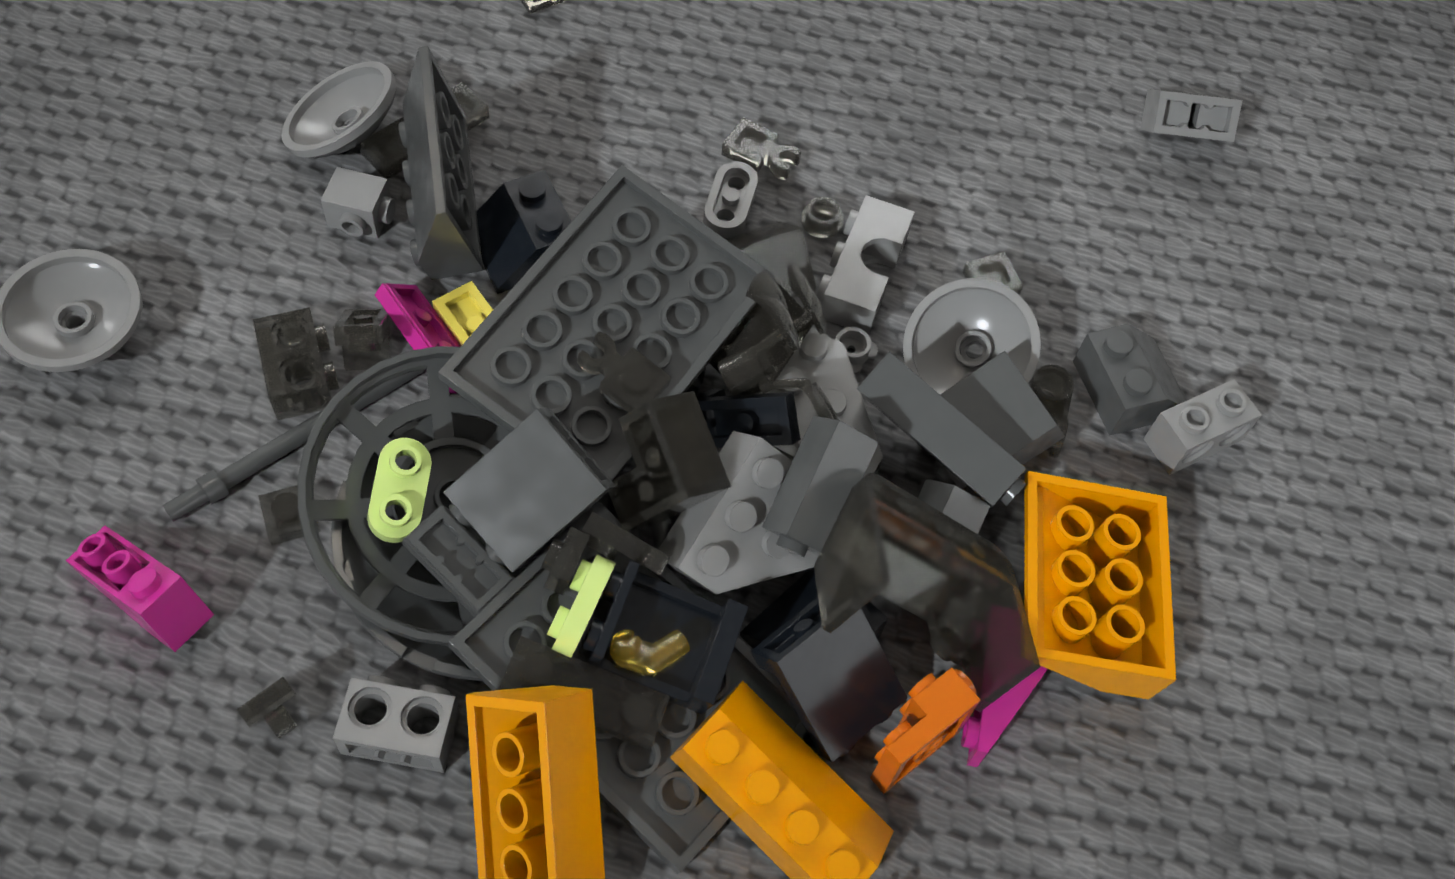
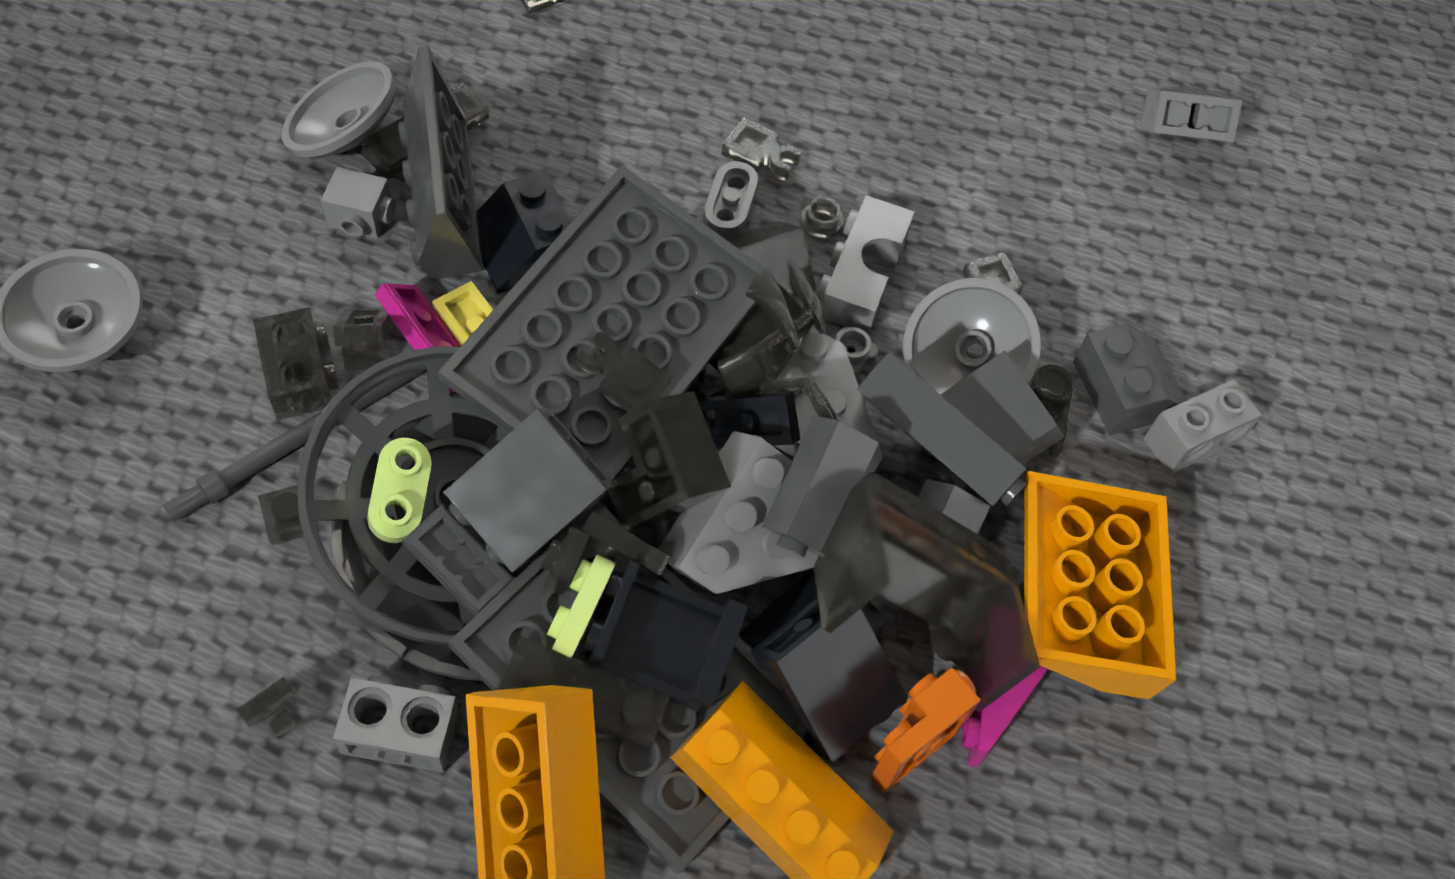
(141, 587): dark pink slope -> none
(645, 657): clear yellow arm -> none

